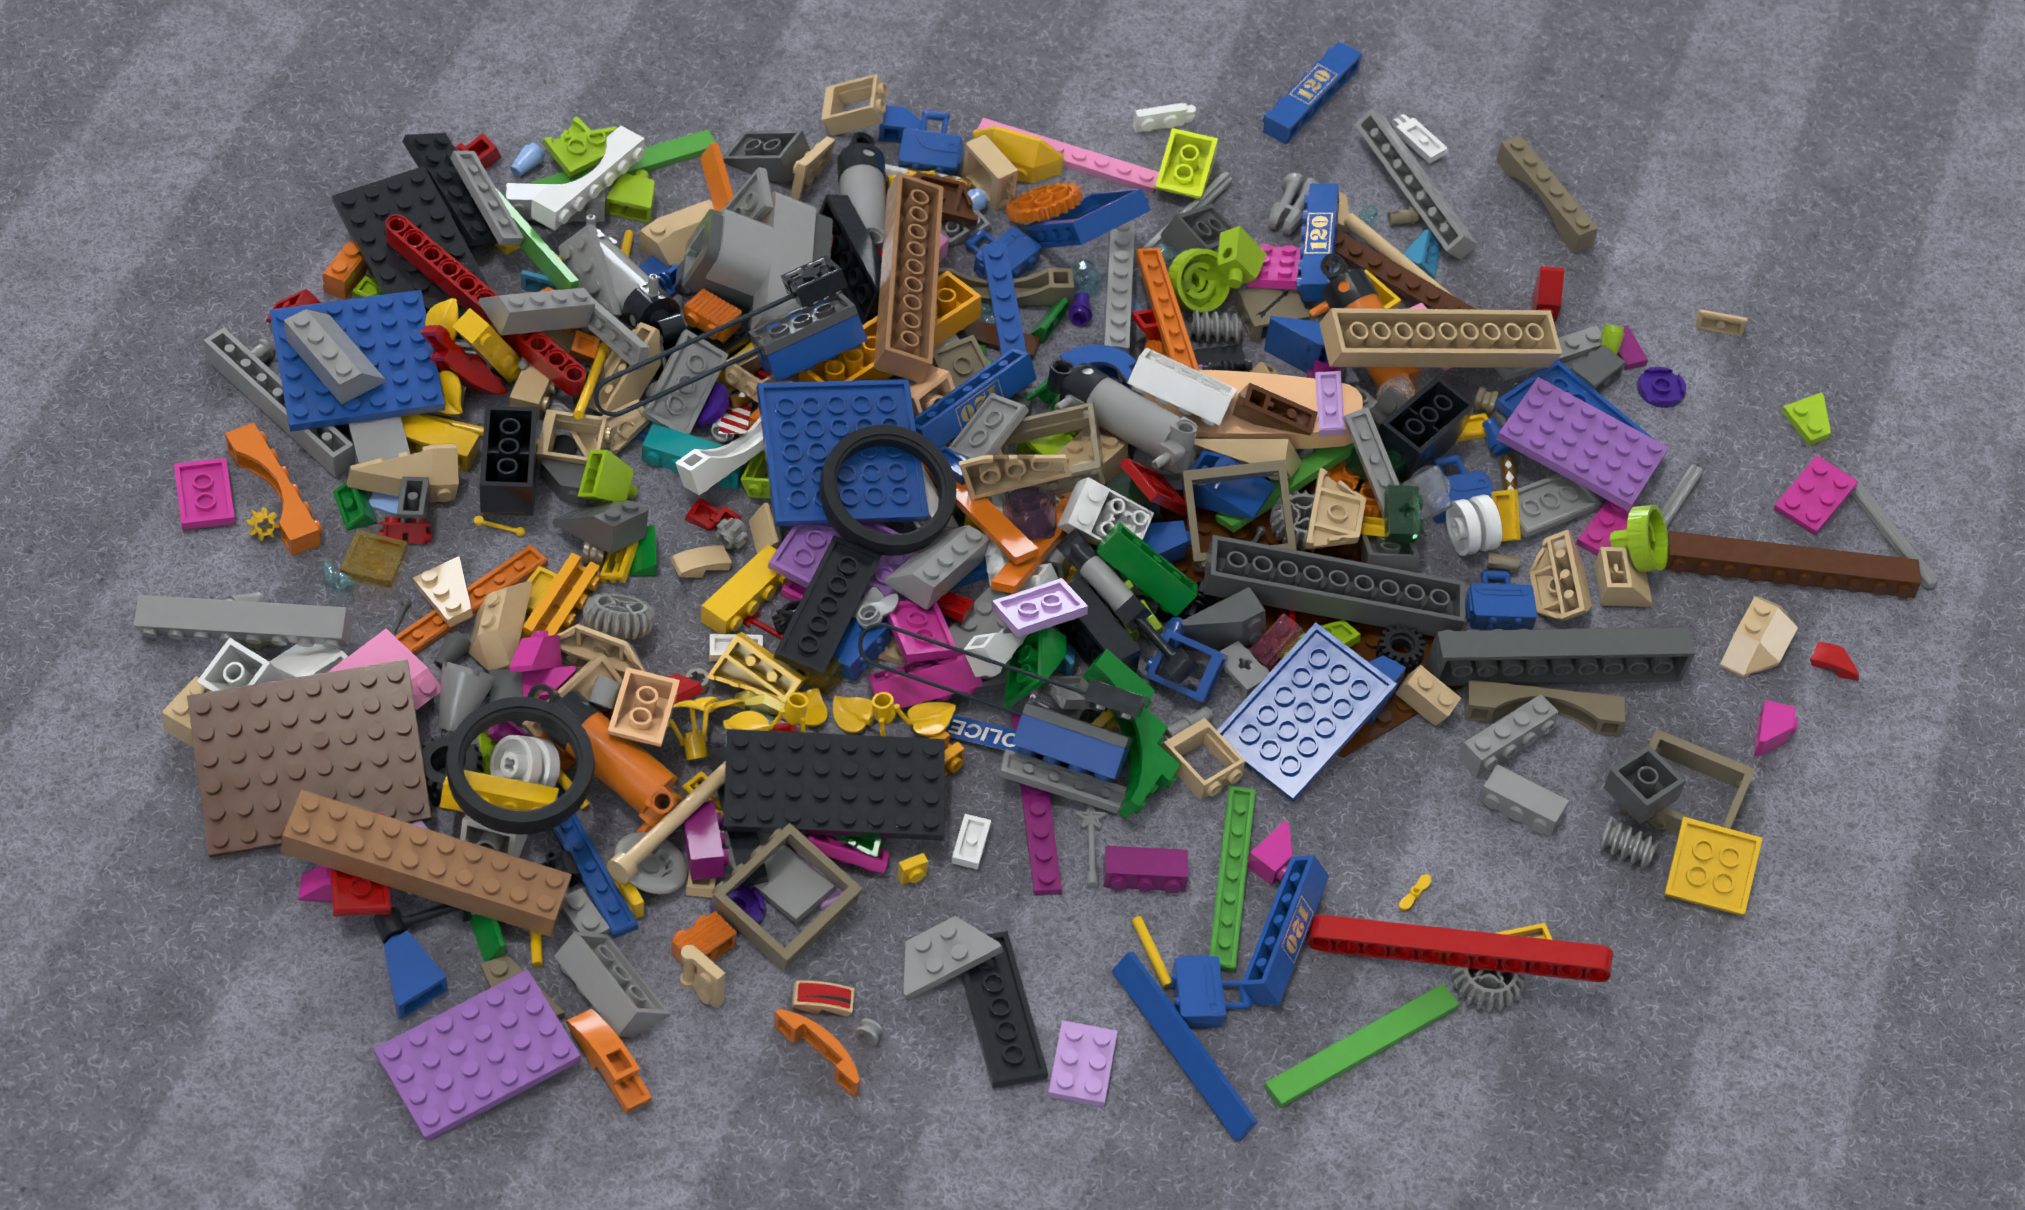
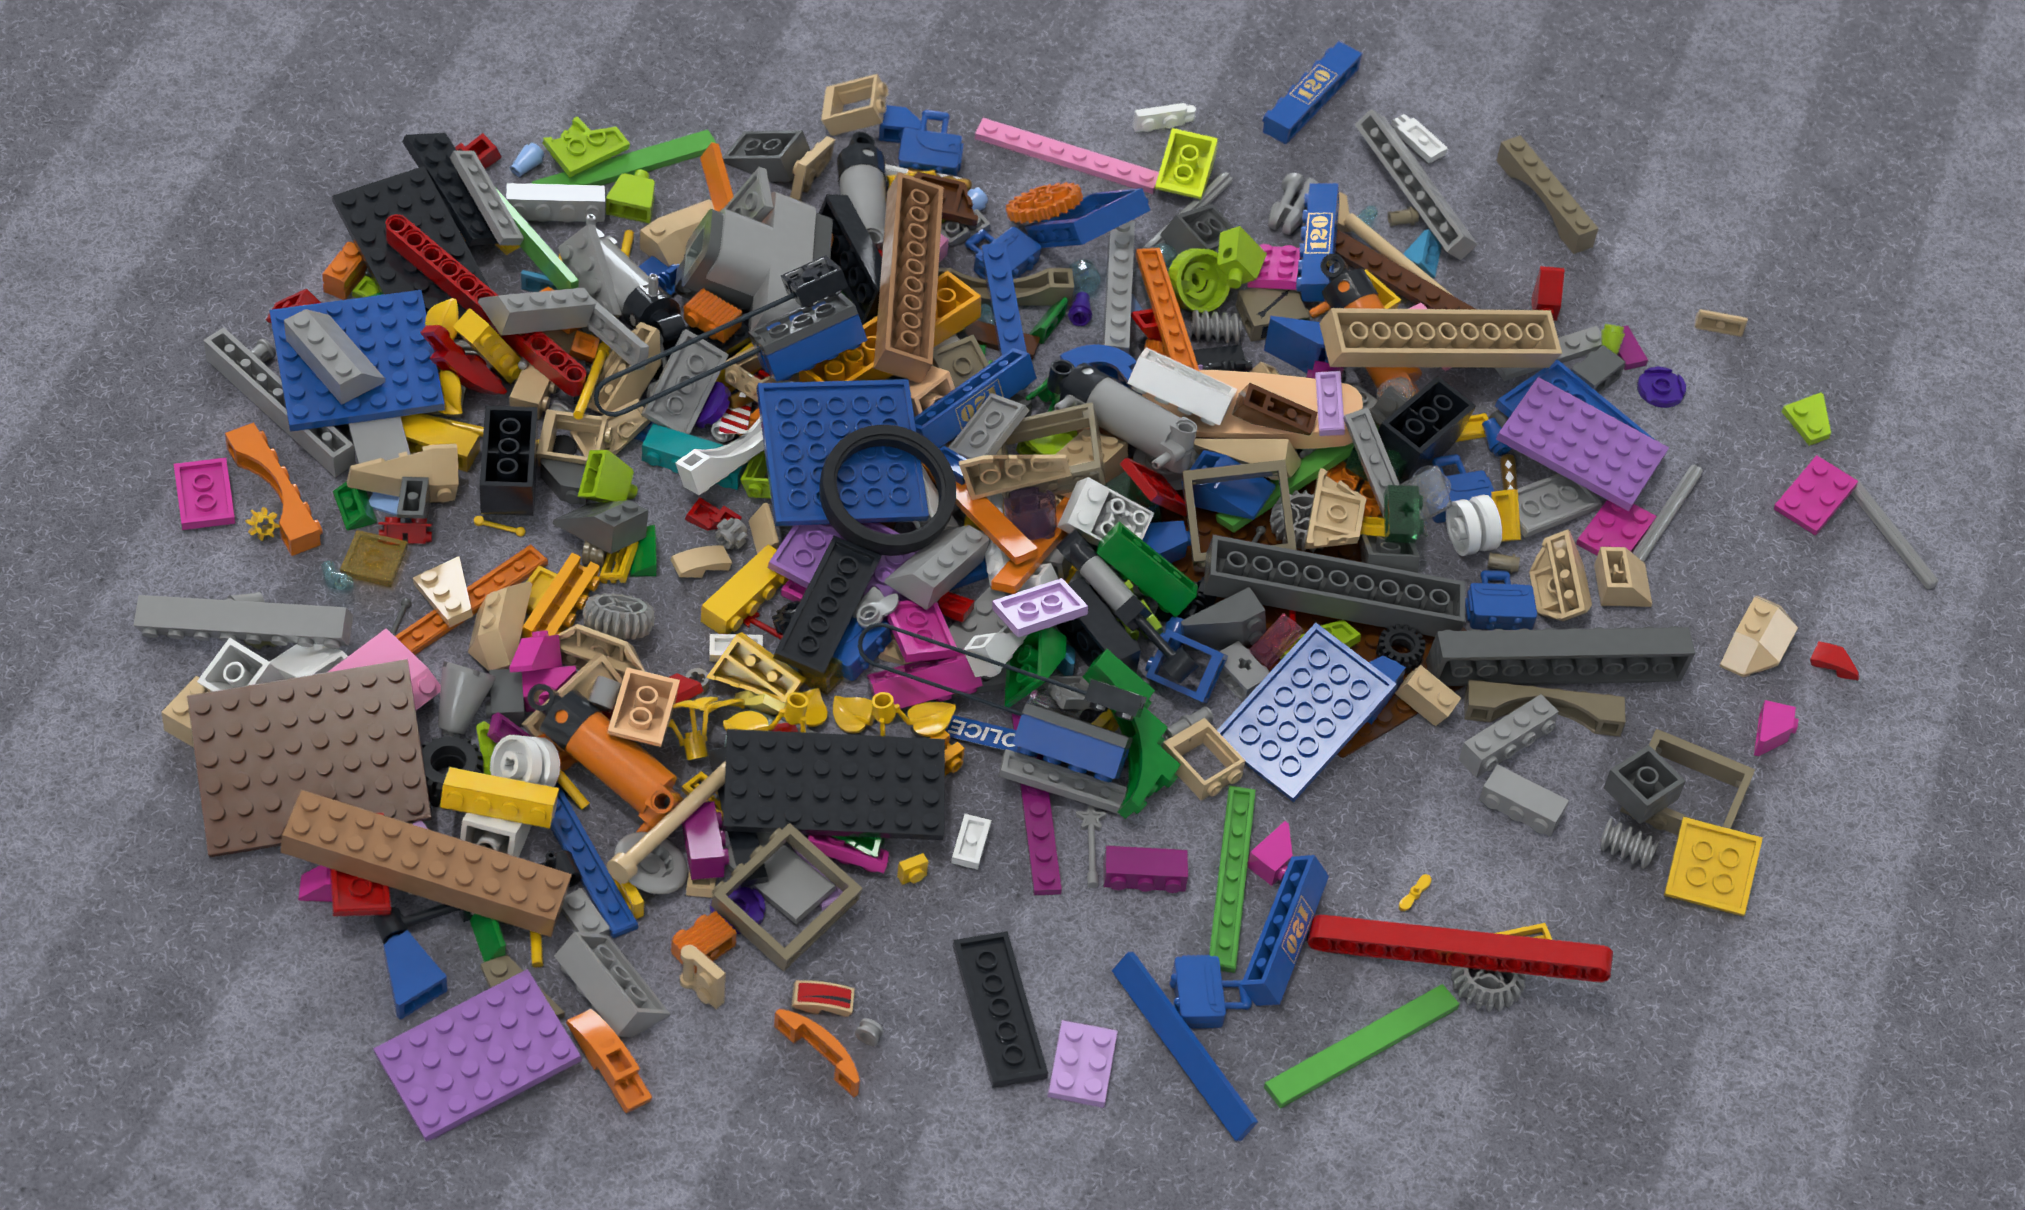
(452, 649): dark grey cone -> none
(516, 710): black tyre -> none
(560, 202): white arch -> none
(943, 954): light grey wing -> none
(990, 171): tan window -> none
(1029, 154): yellow wedge -> none
(1152, 951): yellow bar -> none
(1486, 400): dark tan wheel -> none
(1644, 538): lime piece -> none
(1793, 564): reddish brown brick -> none

